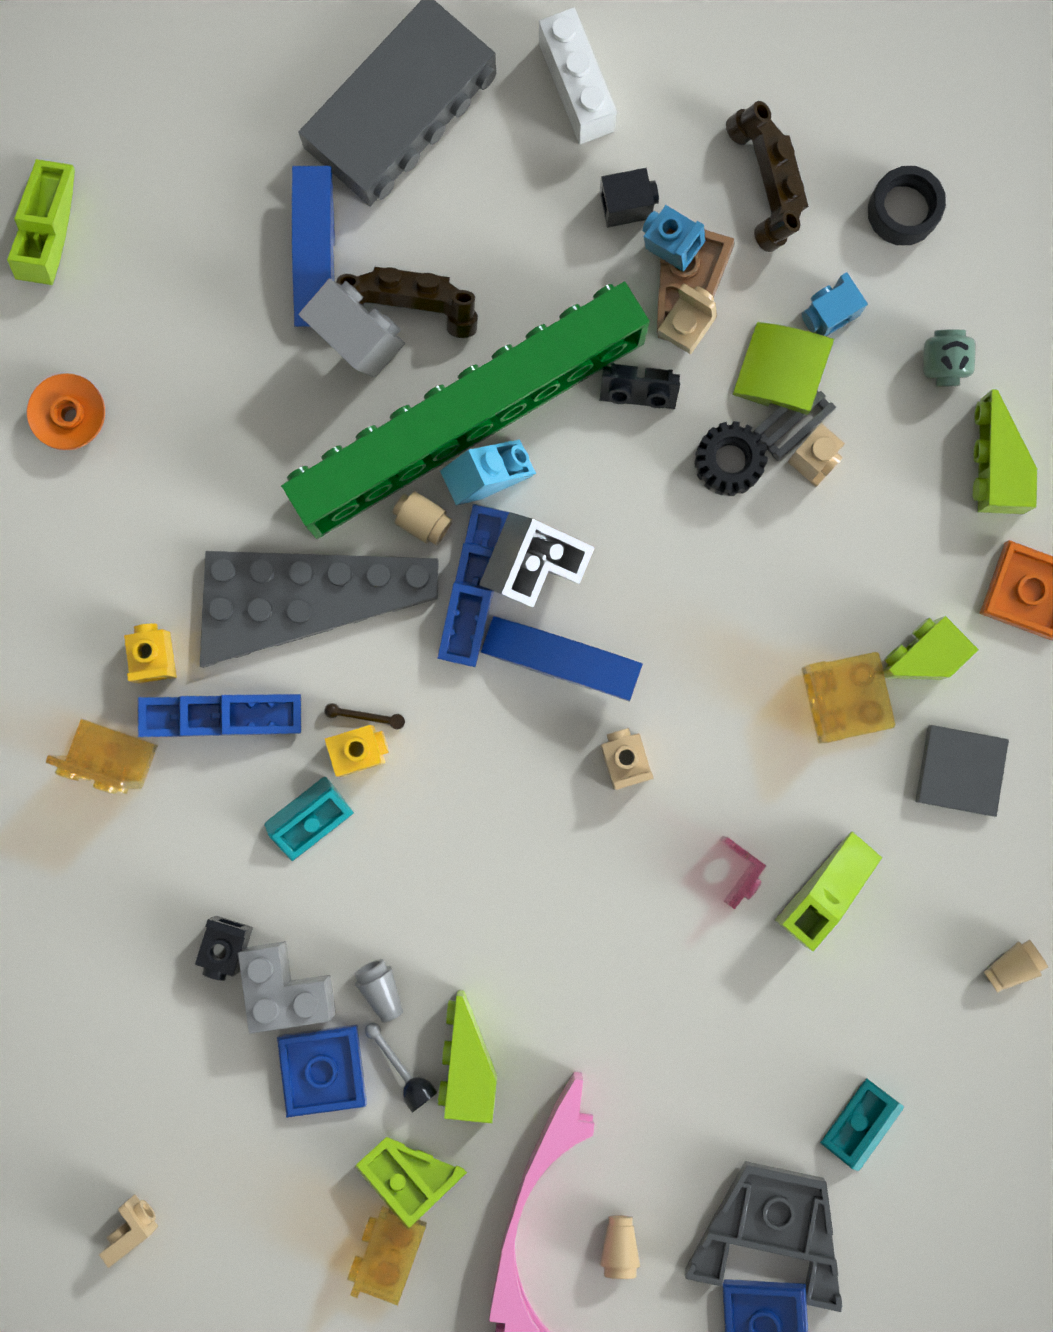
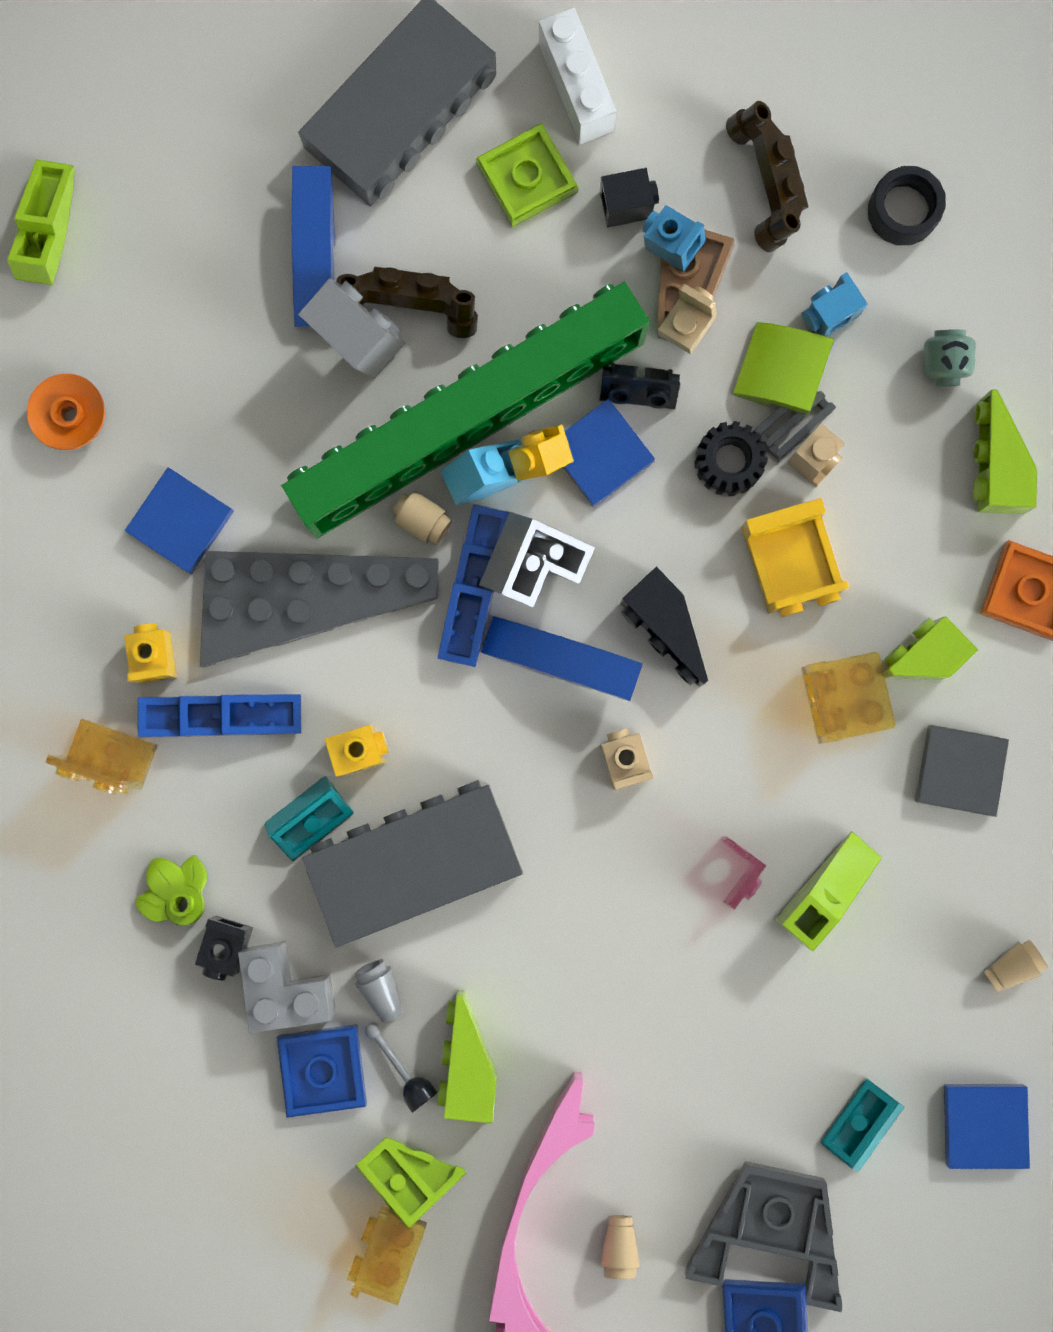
(138, 1226): tan bracket -> none
(171, 885): none -> lime plate
(179, 520): none -> blue tile
(396, 721): dark brown hinge -> none
(411, 863): none -> dark grey brick
(527, 174): none -> lime tile
(541, 453): none -> yellow brick
(604, 453): none -> blue tile
(664, 614): none -> black slope
(793, 558): none -> yellow panel
(986, 1126): none -> blue tile

